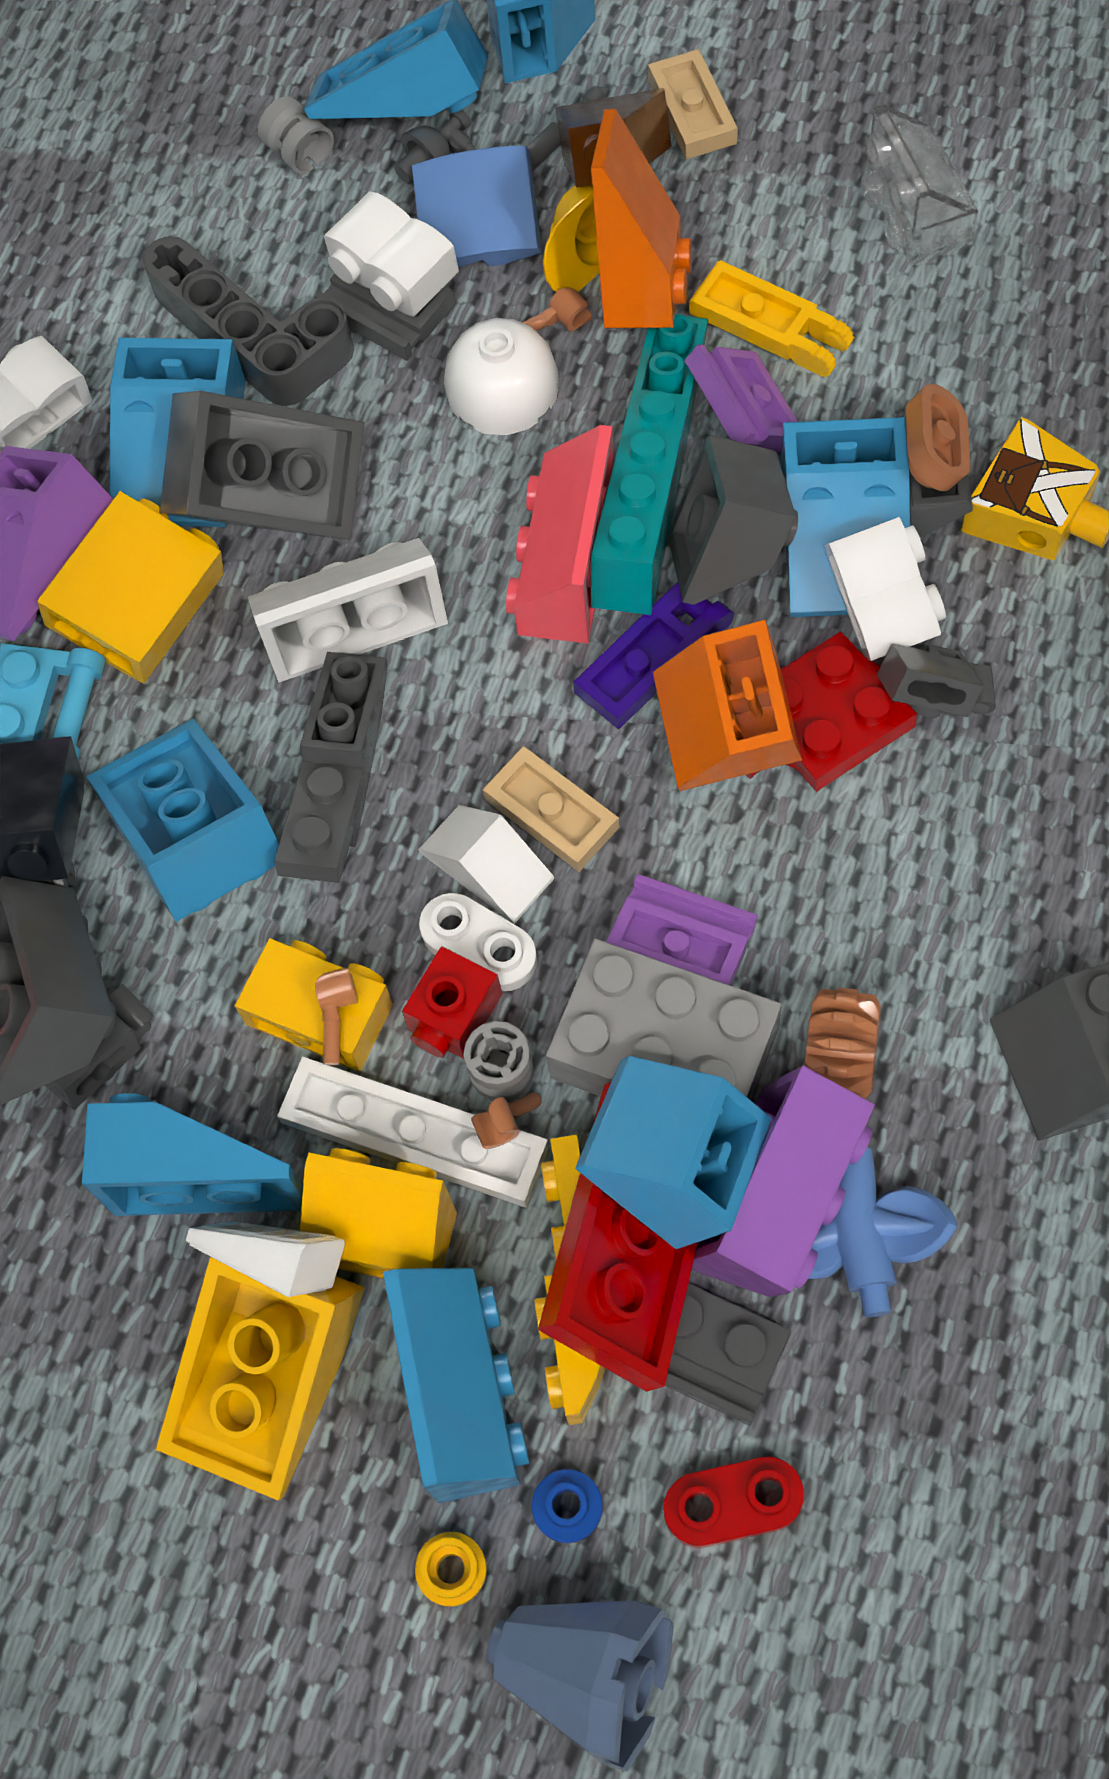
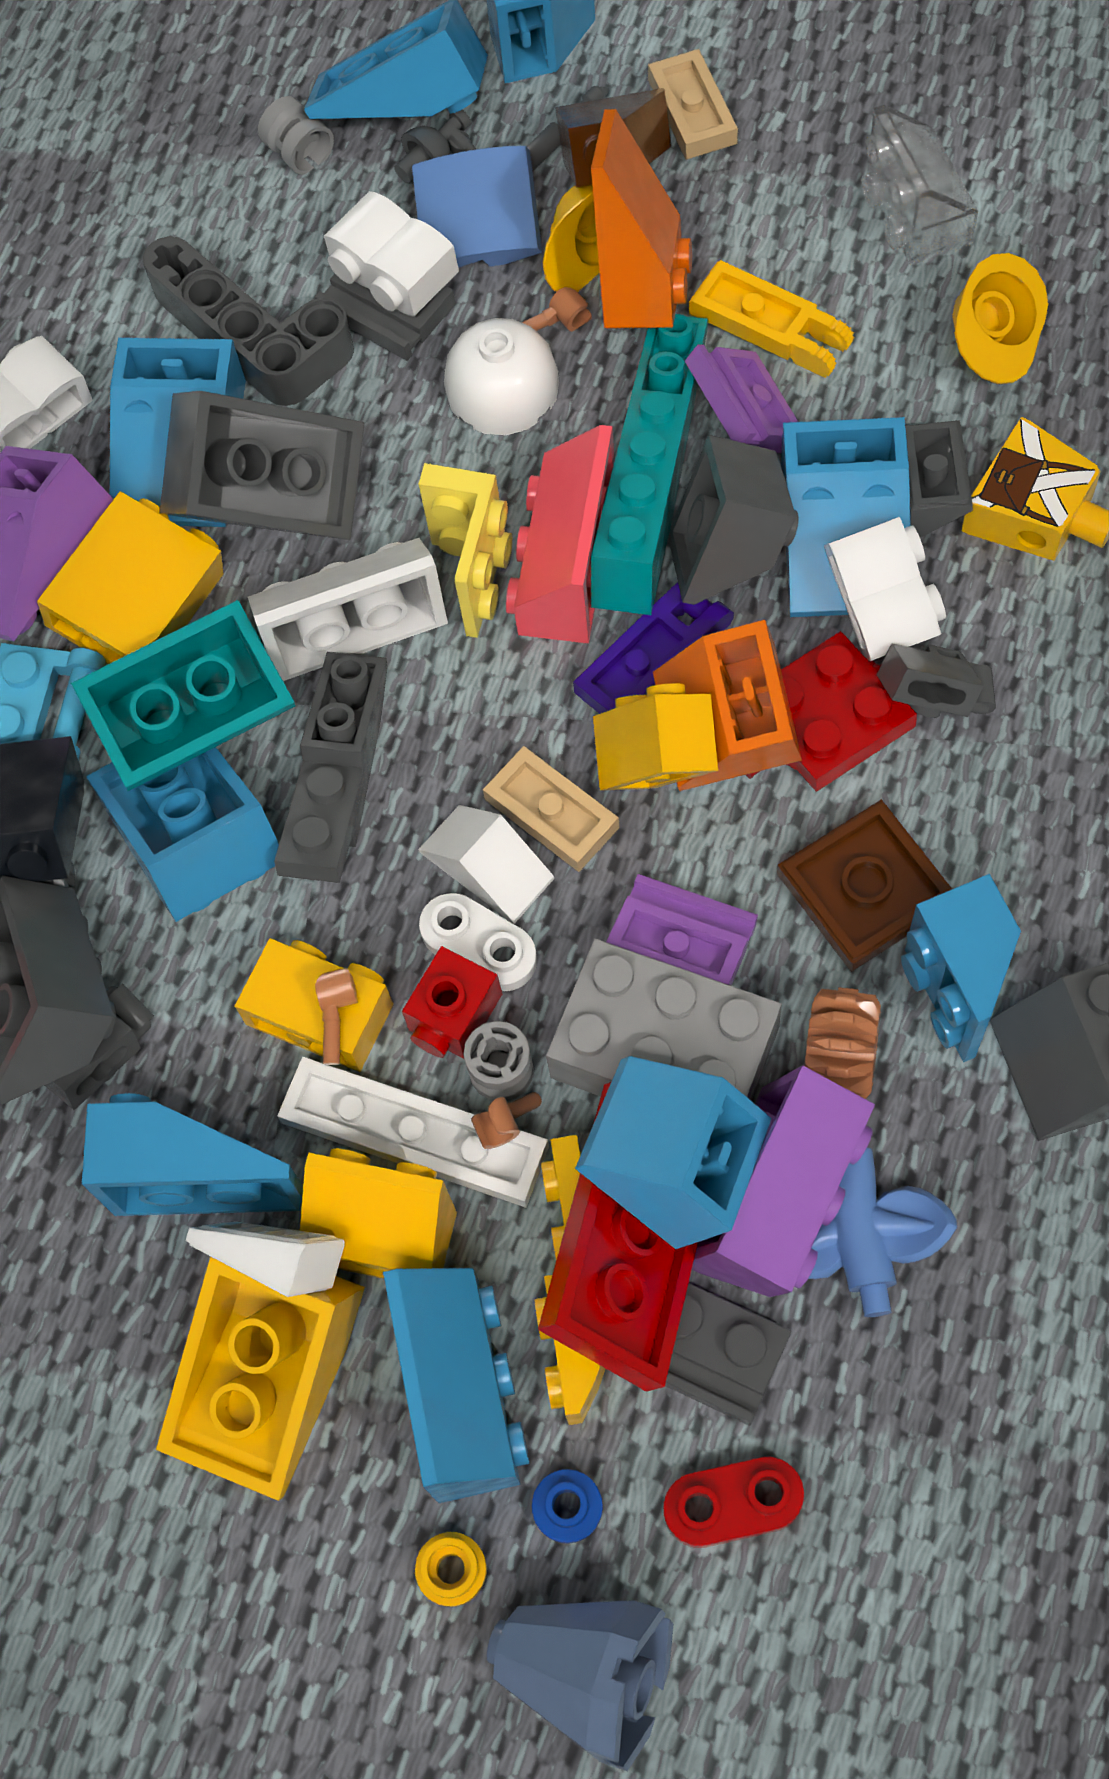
(183, 695): none -> teal slope
(469, 523): none -> light yellow bracket
(655, 739): none -> yellow brick
(862, 883): none -> reddish brown plate
(937, 438): nougat plate -> none
(961, 957): none -> dark azure slope
(1000, 317): none -> yellow piece

